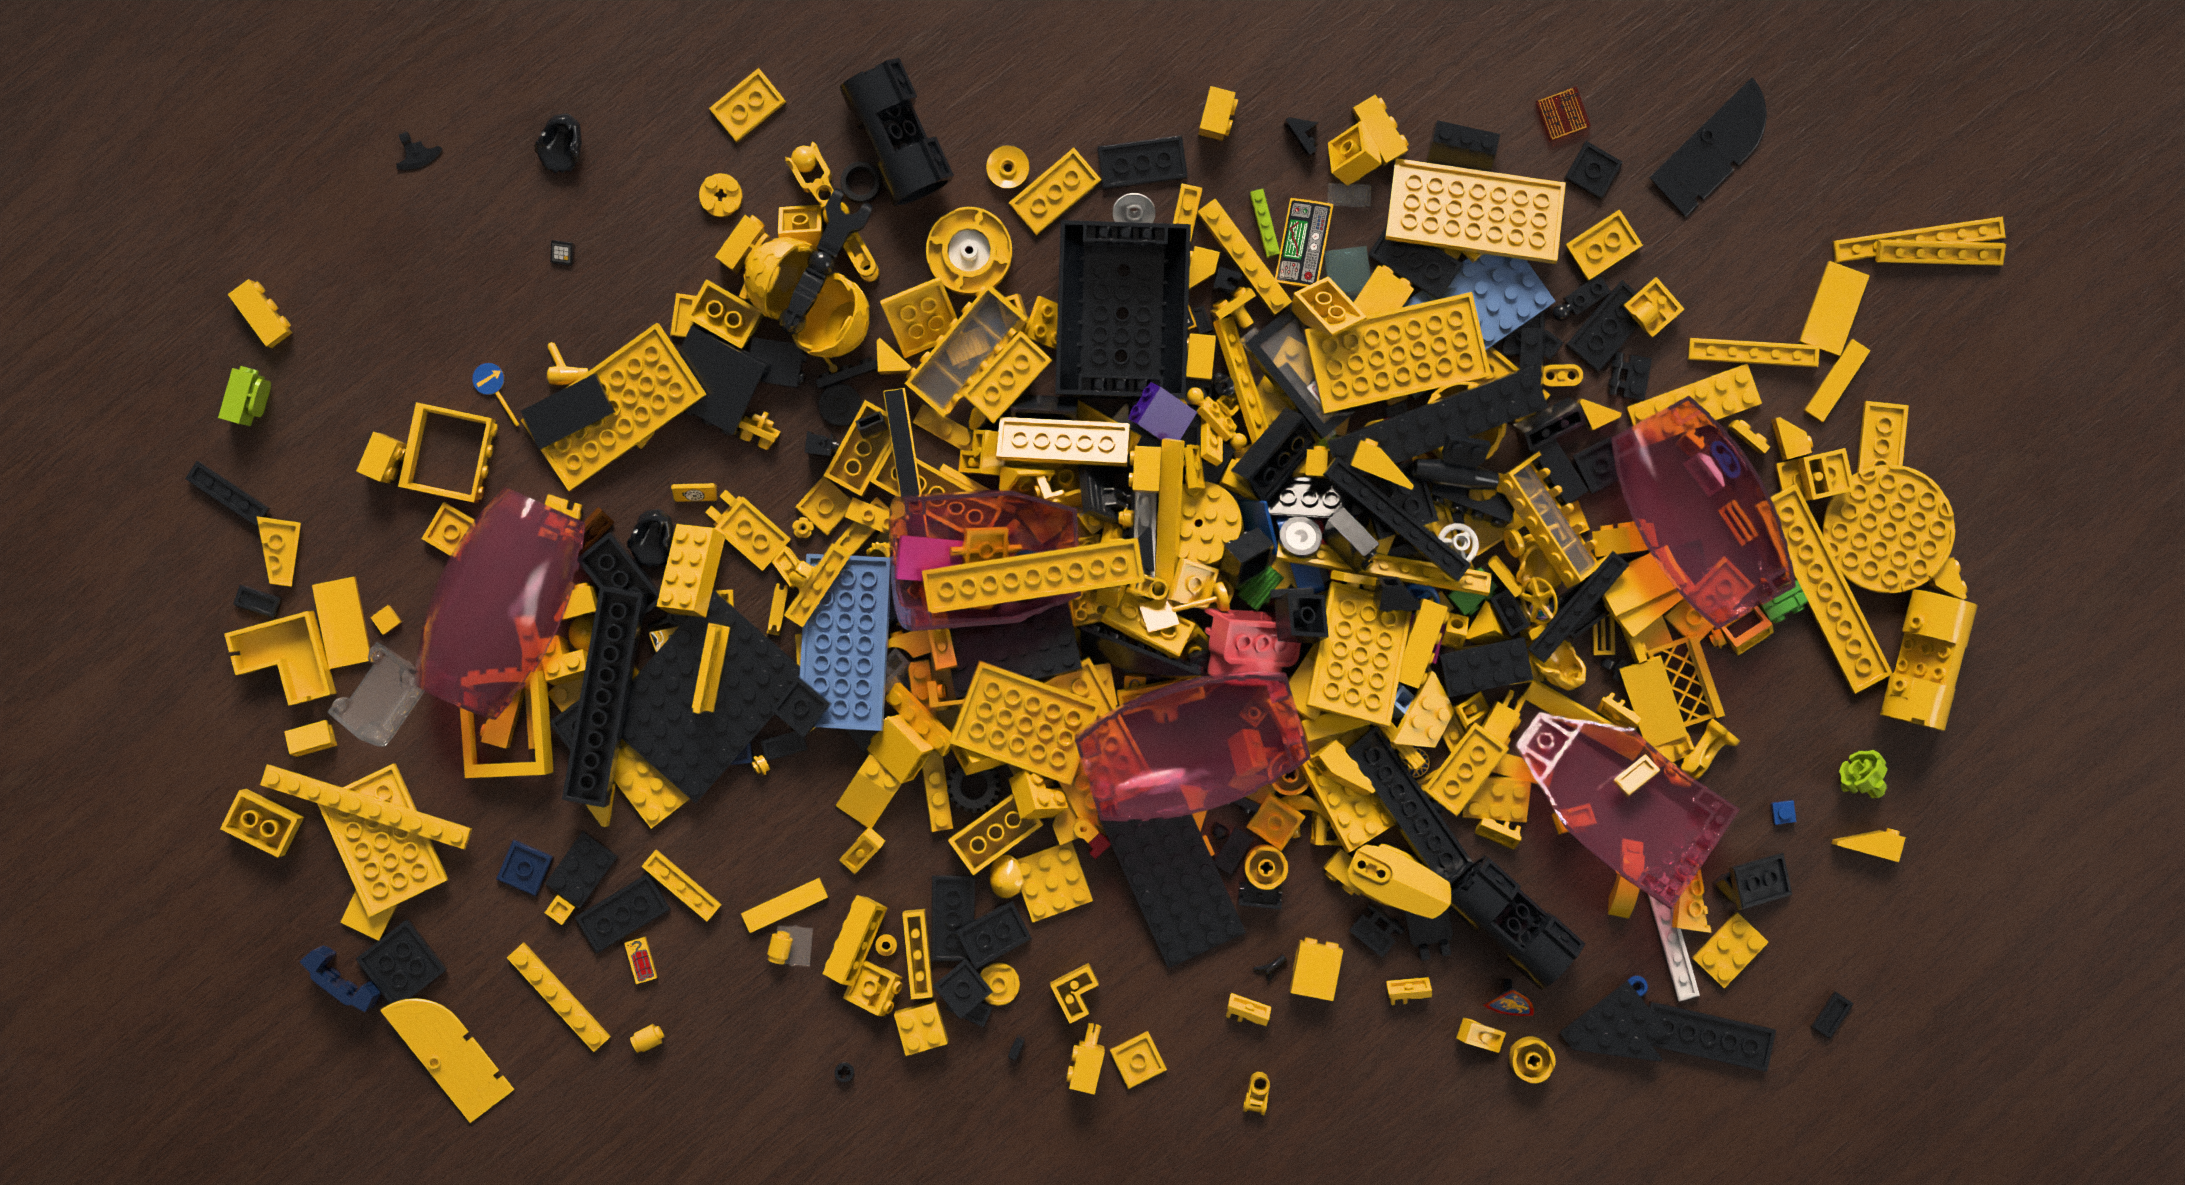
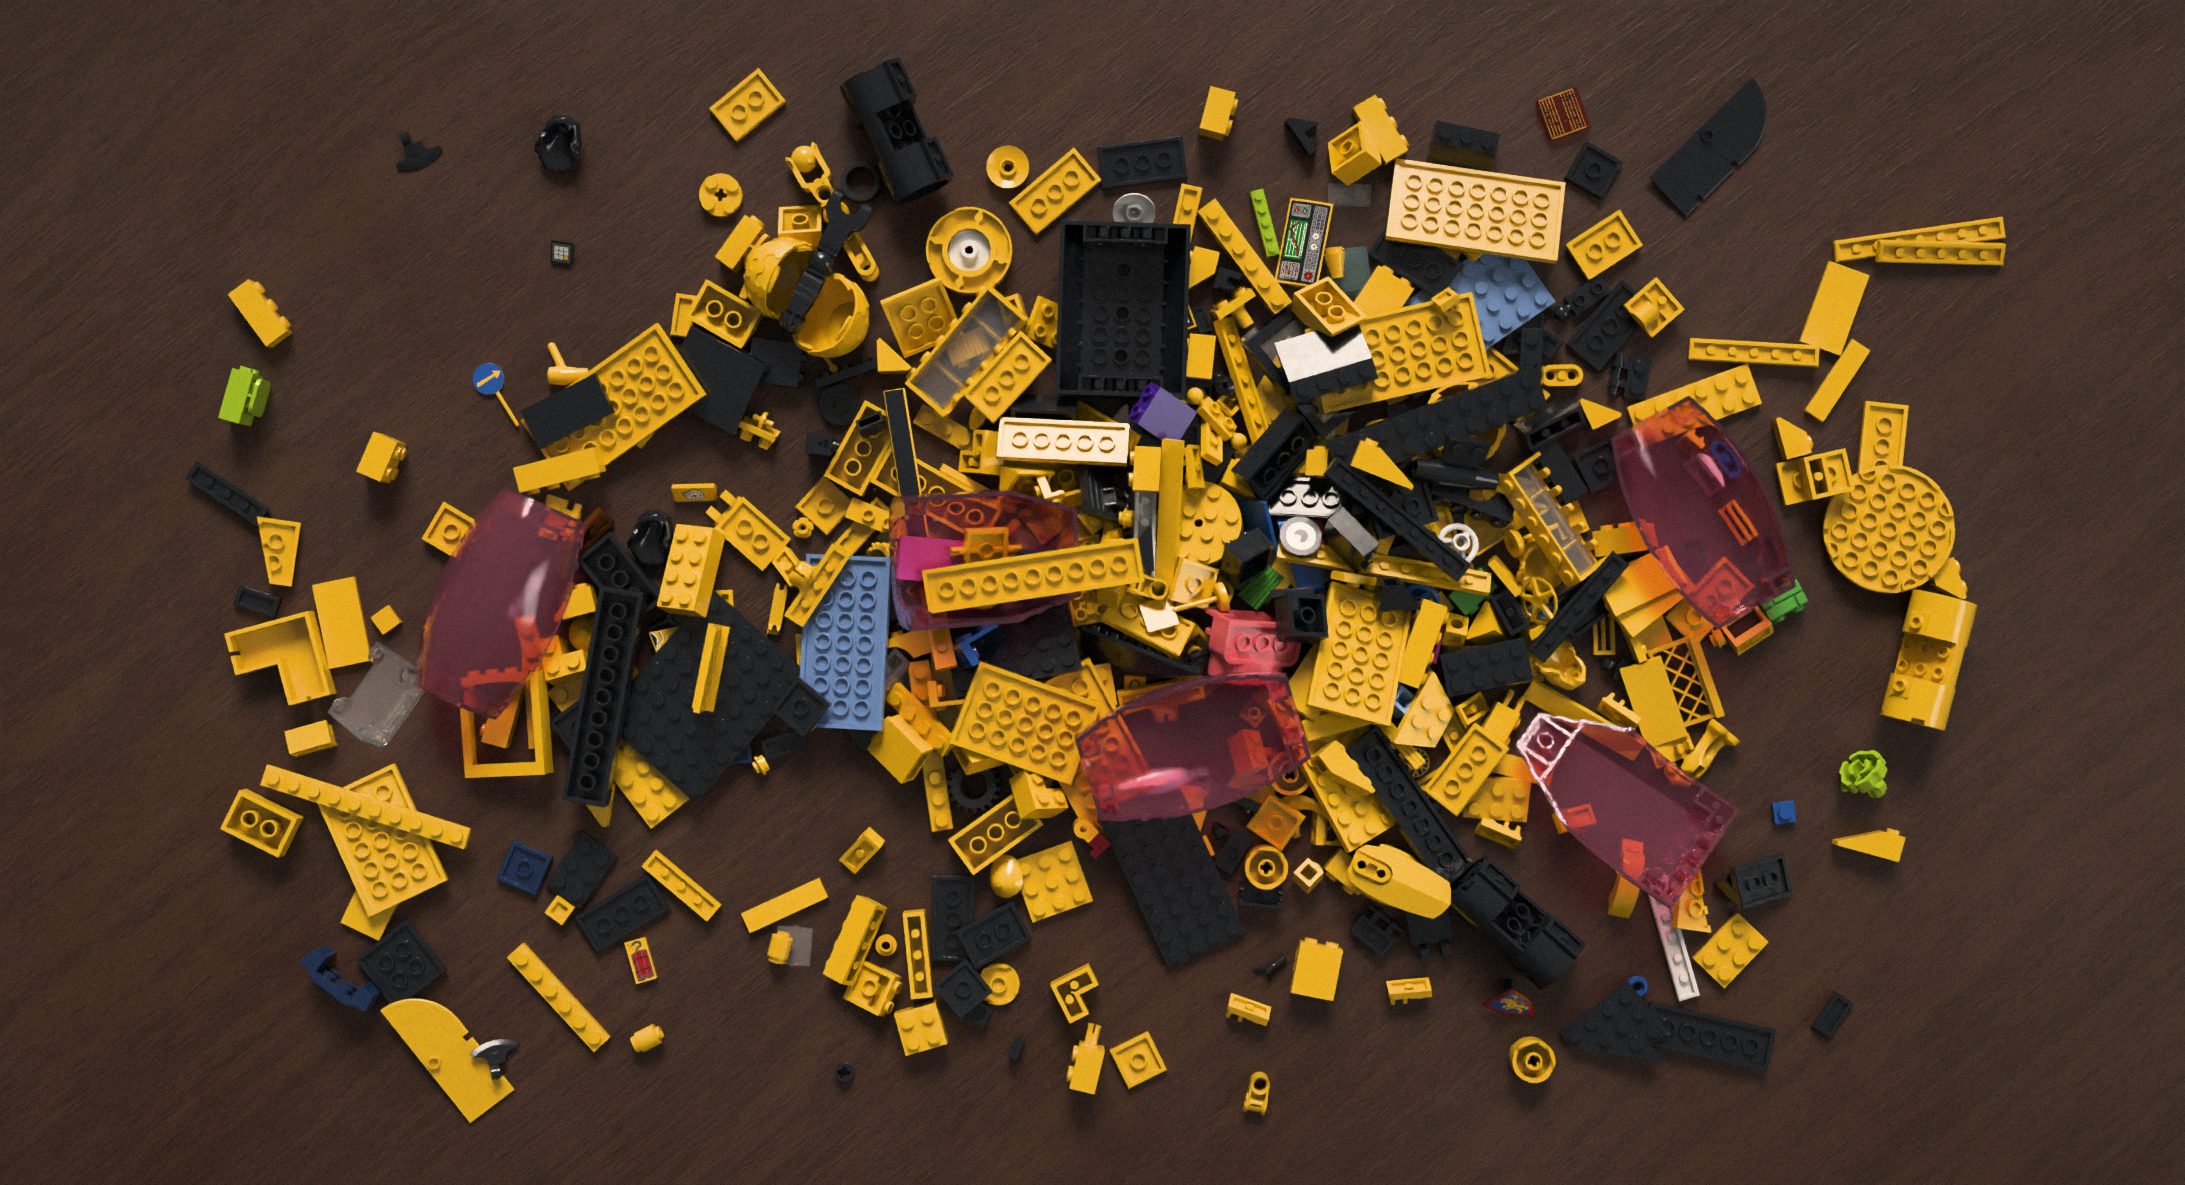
(414, 444): yellow window -> none
(495, 1054): none -> black piece
(559, 469): none -> yellow brick
(869, 792): yellow slope -> none
(967, 654): none -> blue bracket
(1064, 825): yellow slope -> none
(1308, 875): none -> yellow brick
(1325, 364): none -> slope
(1335, 261): none -> yellow cone
(1446, 300): none -> yellow tile
(1480, 1035): yellow plate -> none
(1636, 775): tile -> none
(1743, 431): yellow plate -> none
(1829, 594): yellow plate -> none

